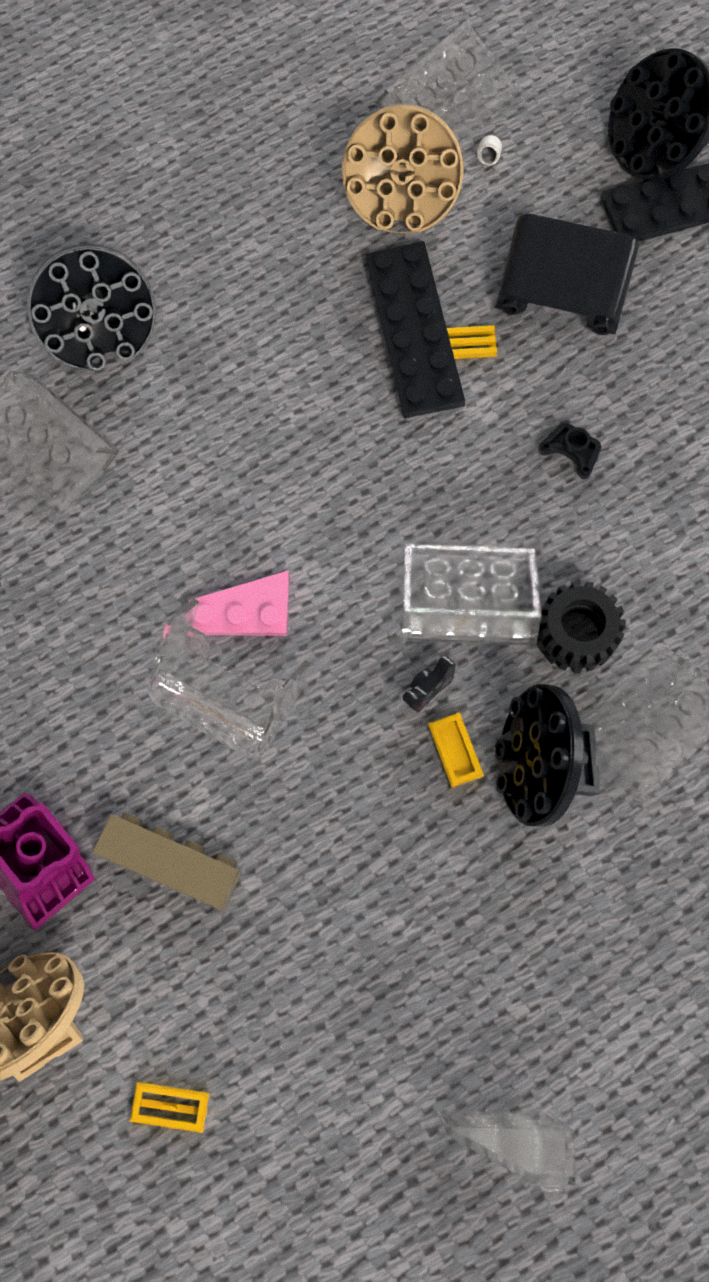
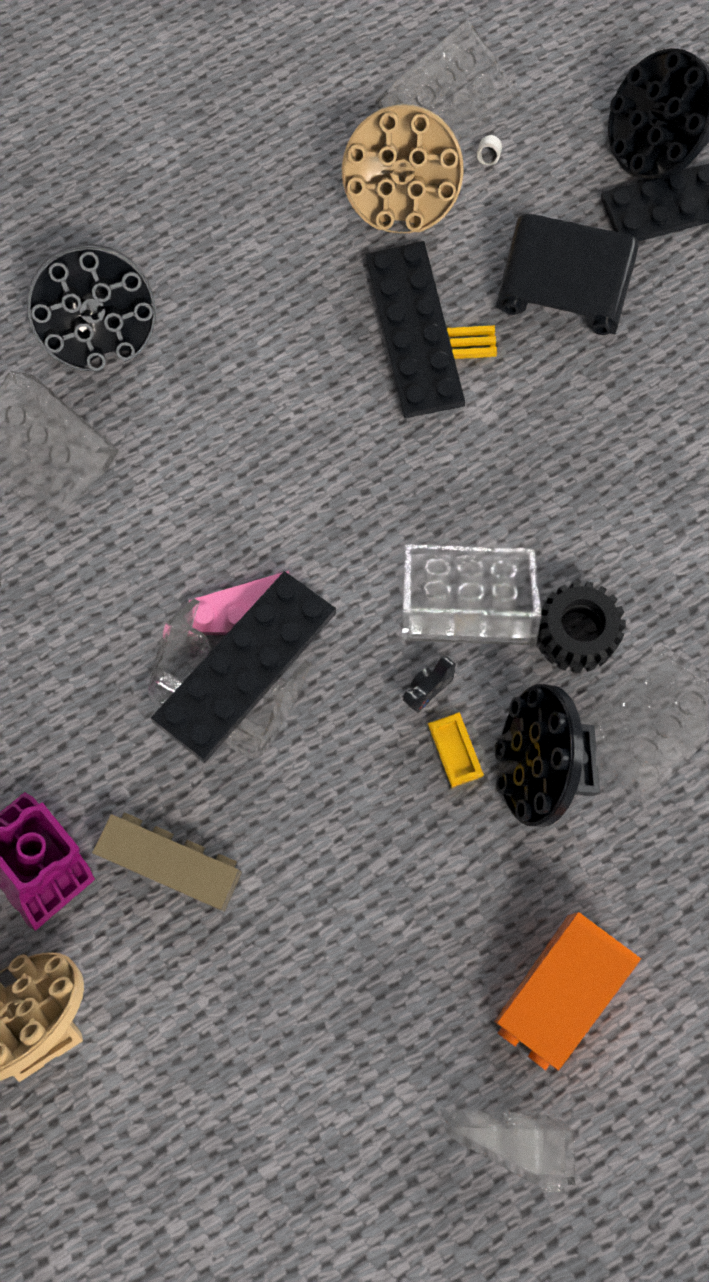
(200, 1111): yellow tile -> none
(243, 666): none -> black plate
(565, 991): none -> orange slope
(574, 444): black piece -> none

